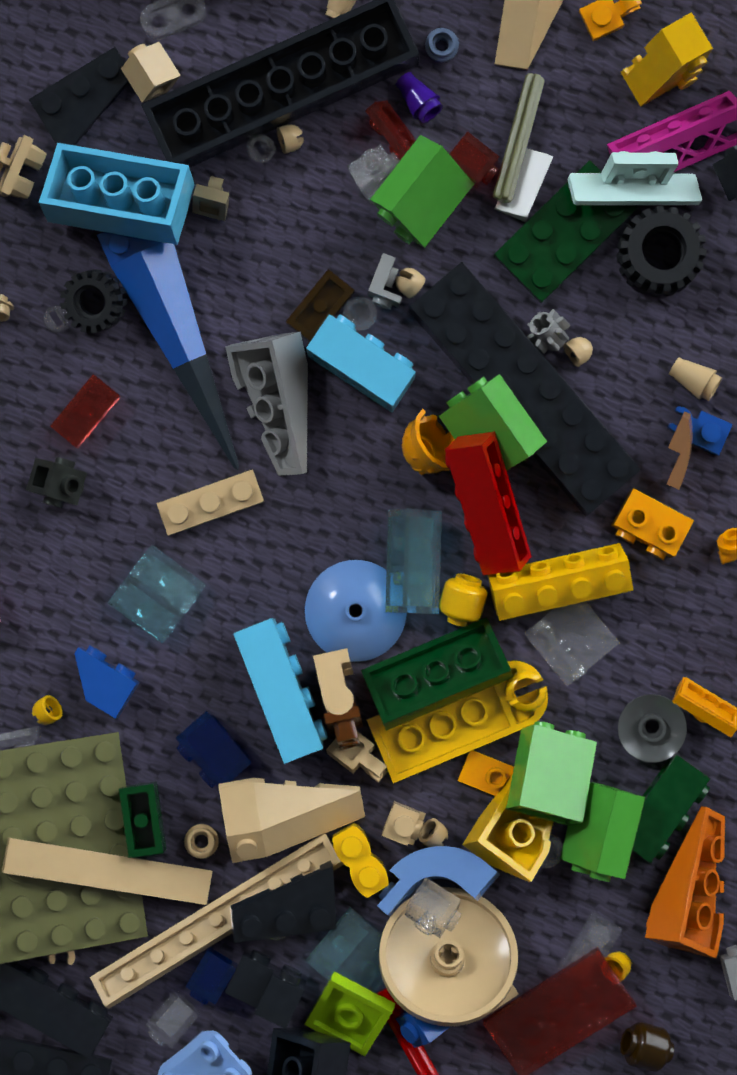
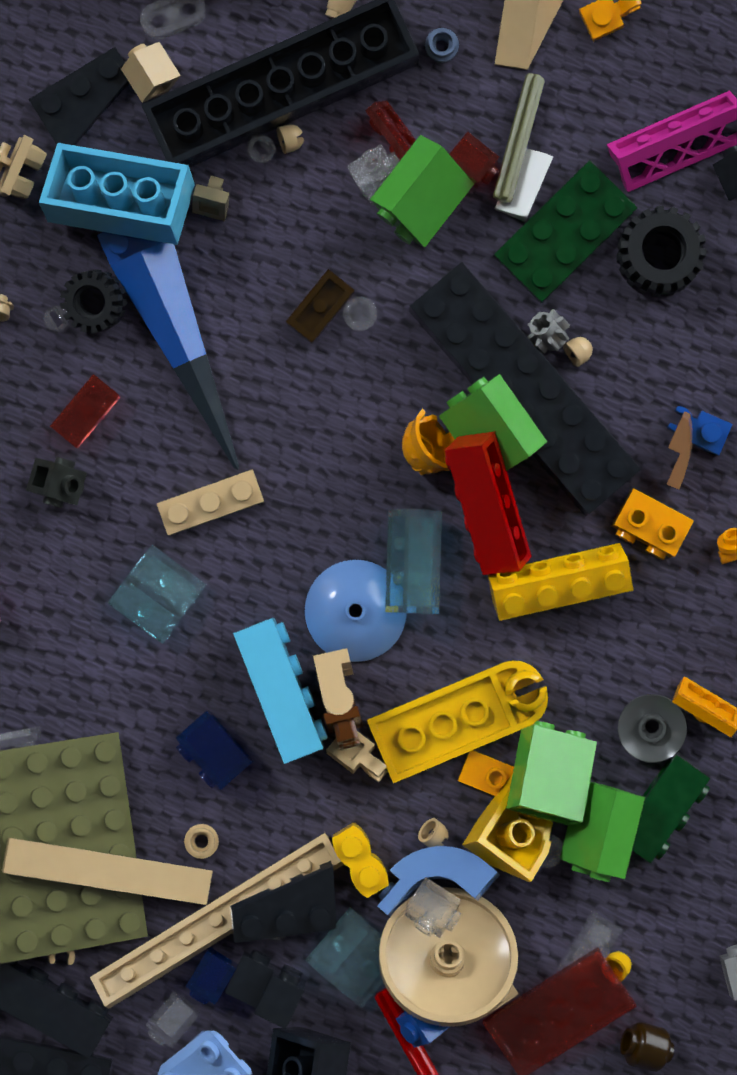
(41, 713): yellow hinge -> none
(104, 684): blue slope -> none
(142, 819): dark green brick -> none
(274, 817): tan wedge -> none
(277, 383): light grey wedge -> none
(350, 1013): lime plate -> none
(361, 361): medium azure brick -> none
(384, 276): light grey bracket -> none
(403, 824): tan brick -> none
(409, 282): tan hinge -> none
(419, 98): dark purple cone -> none
(437, 673): dark green plate -> none
(463, 599): yellow head -> none
(571, 640): clear hinge -> none
(636, 181): light aqua bracket -> none
(671, 60): yellow wedge -> none
(685, 905): orange wedge -> none
(696, 378): tan cone -> none

